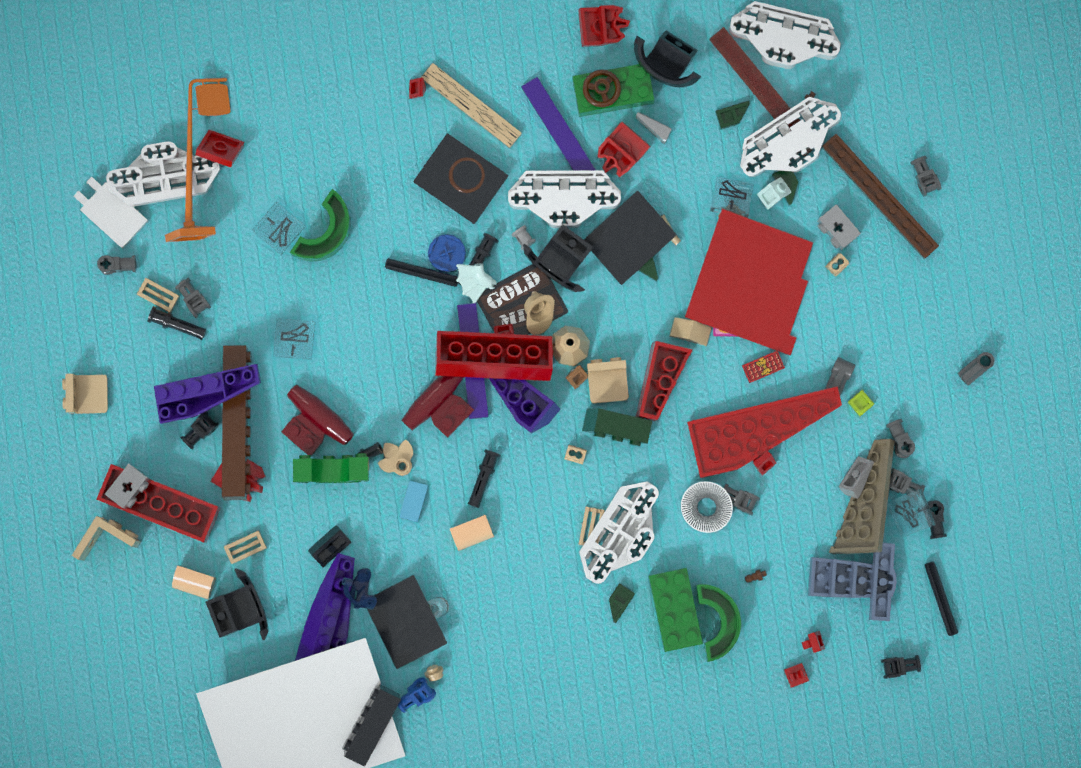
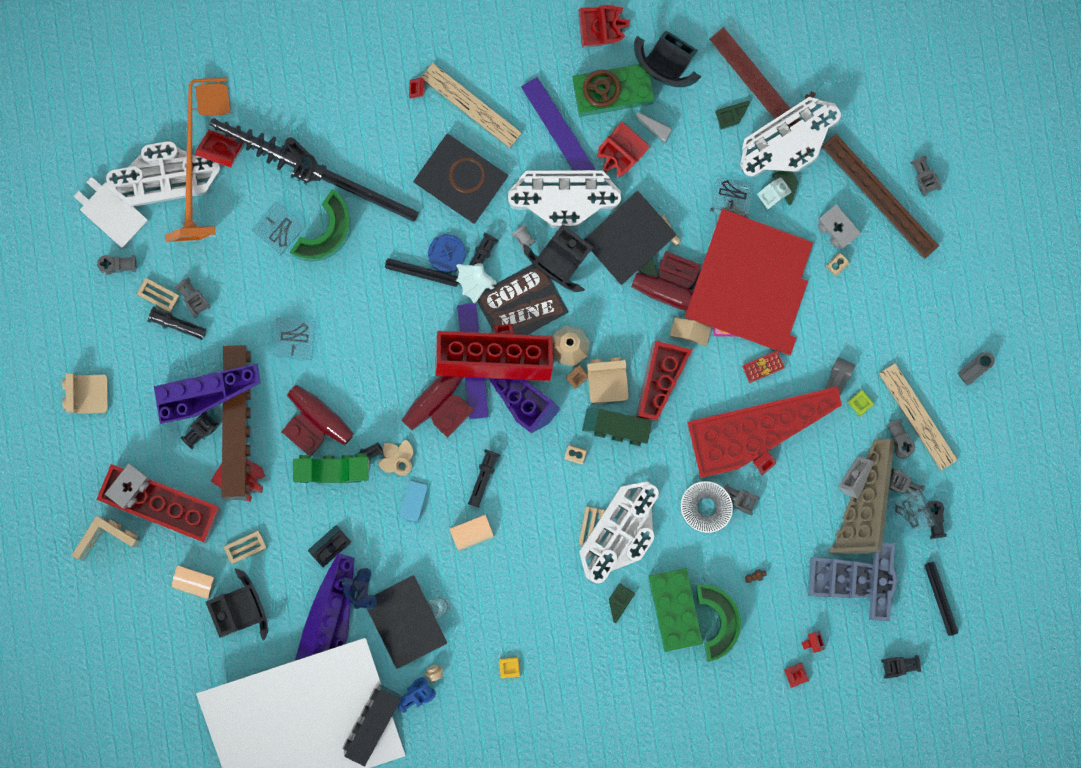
(296, 156): none -> black piece
(509, 667): none -> yellow tile
(539, 312): tan piece -> none
(673, 283): none -> dark red plate
(782, 38): white connector -> none
(918, 417): none -> tan tile

